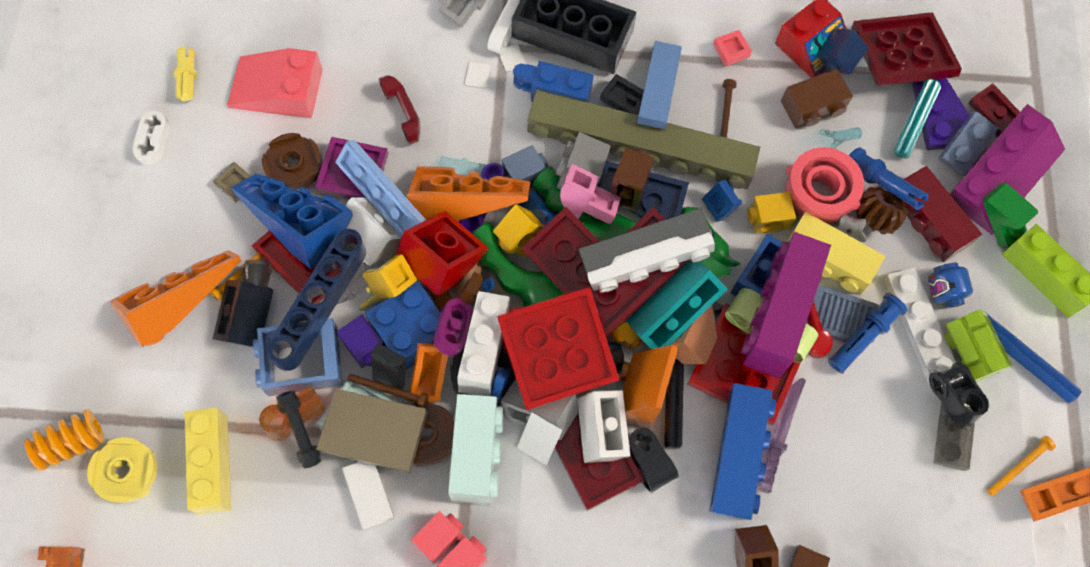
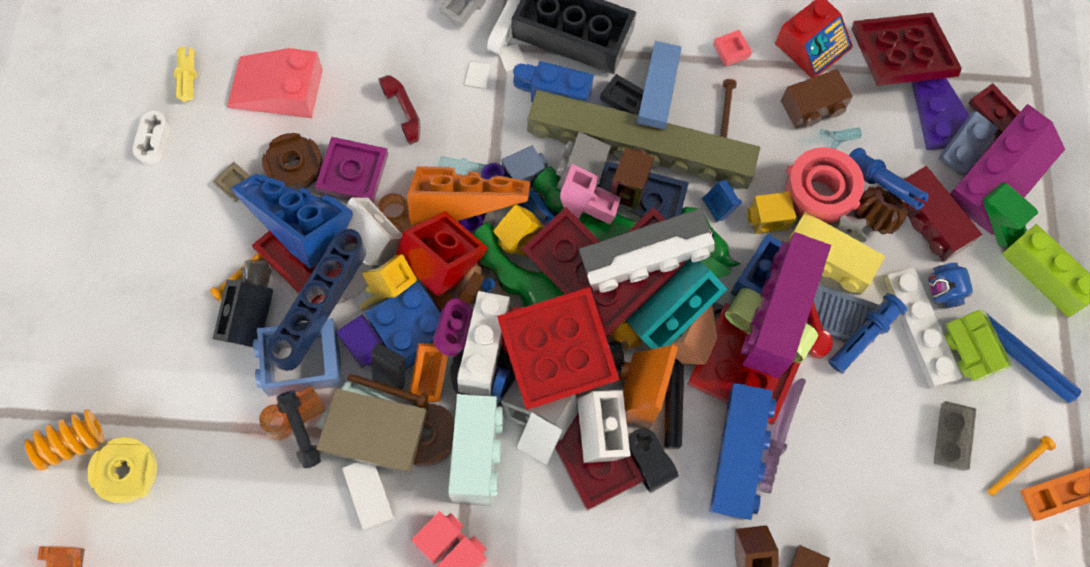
(159, 309): orange wedge -> none
(207, 461): light yellow brick -> none
(378, 188): light blue tile -> none
(842, 51): dark blue brick -> none
(917, 118): teal axle -> none
(959, 391): black piece -> none

